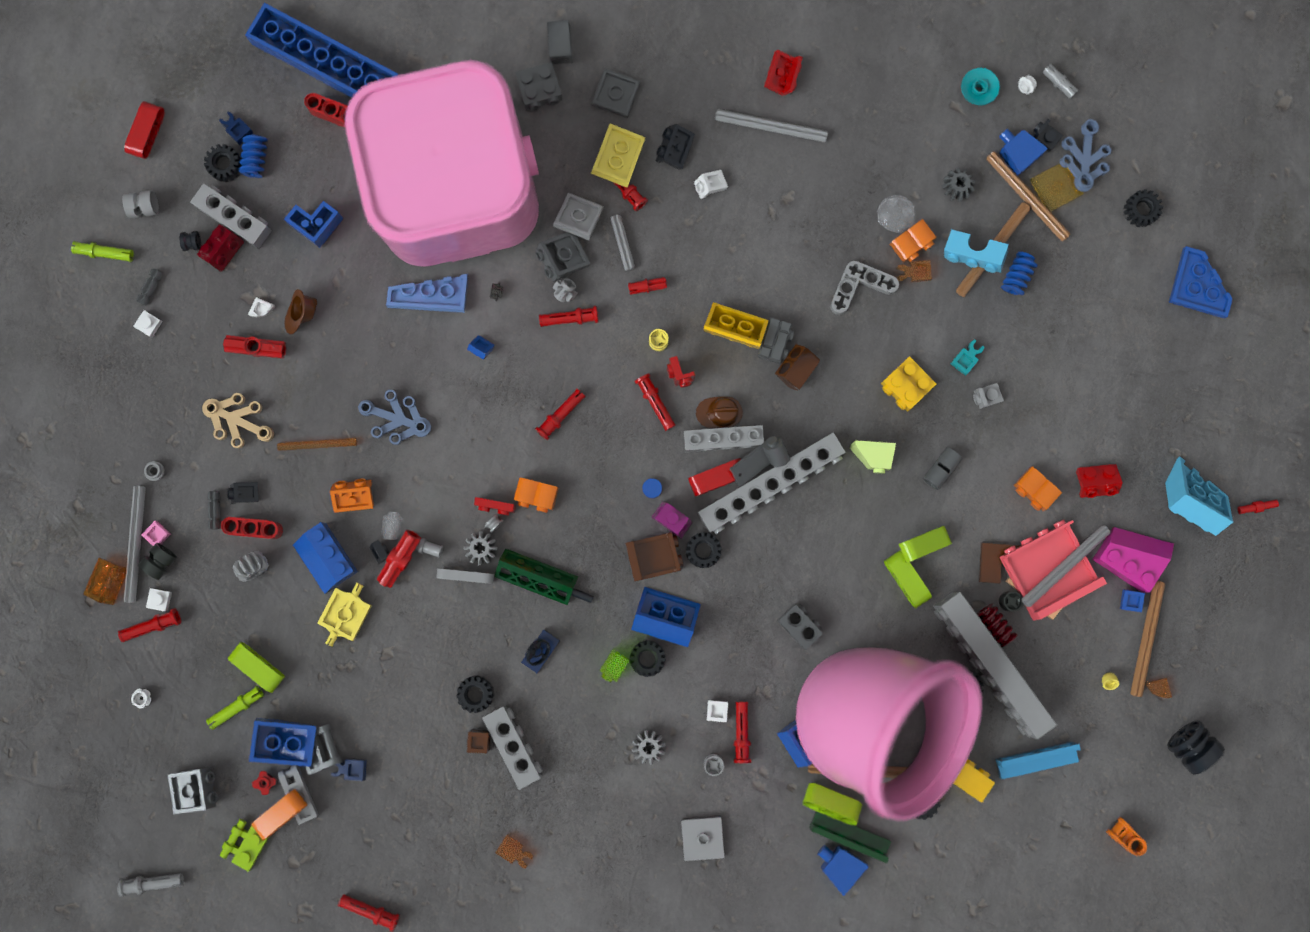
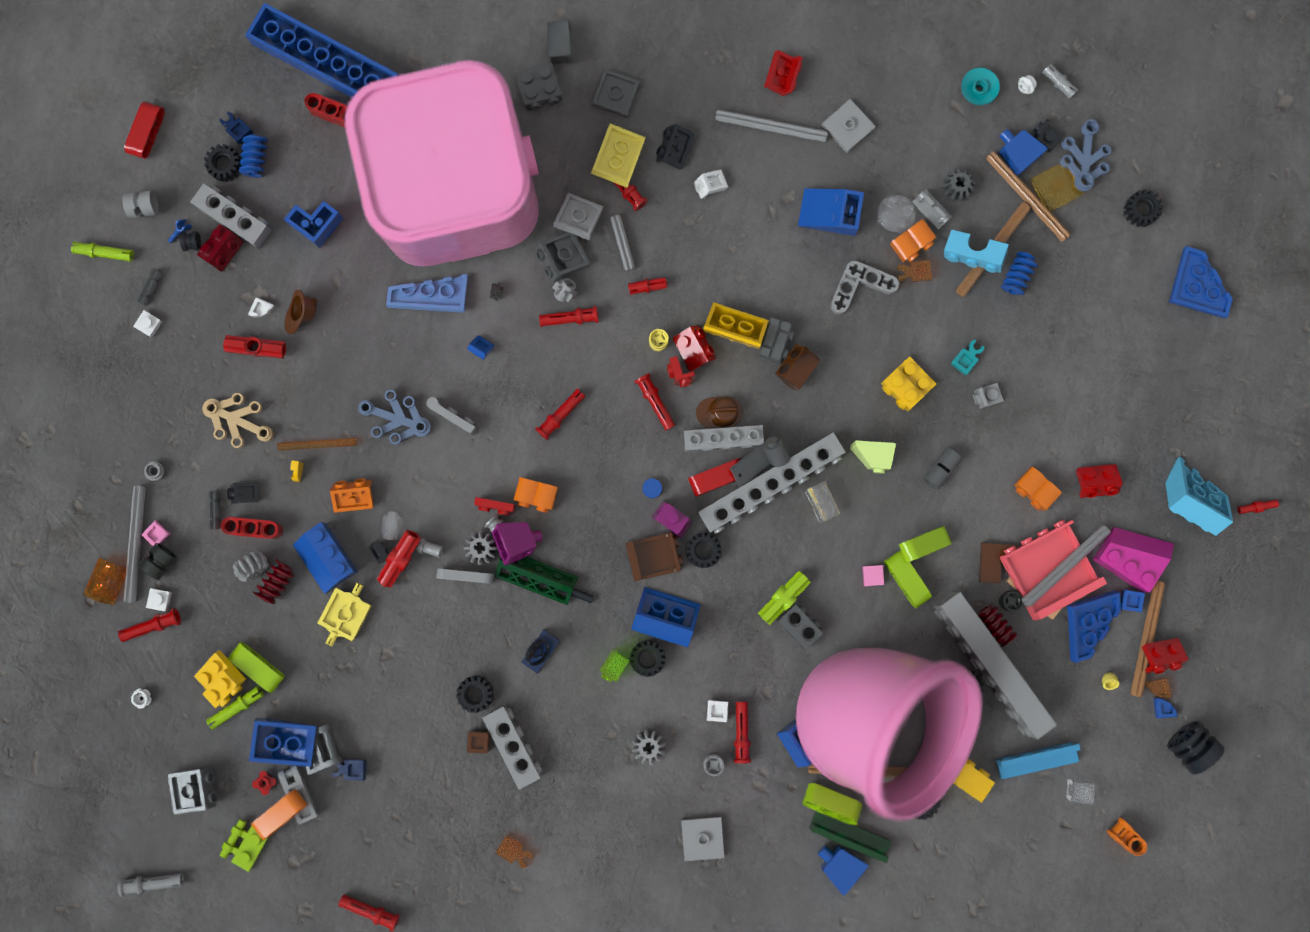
(179, 228): none -> blue hand
(219, 679): none -> yellow plate
(275, 582): none -> dark red piece
(297, 468): none -> yellow tile
(451, 415): none -> light grey plate
(515, 541): none -> magenta torso
(694, 347): none -> red bracket
(784, 597): none -> lime piece
(821, 497): none -> clear hips
(831, 210): none -> blue slope
(848, 126): none -> light grey plate
(873, 575): none -> bright pink tile
(931, 209): none -> light grey hinge
(1080, 791): none -> clear brick
(1089, 623): none -> blue plate
(1164, 709): none -> blue tile
(1165, 655): none -> red bracket

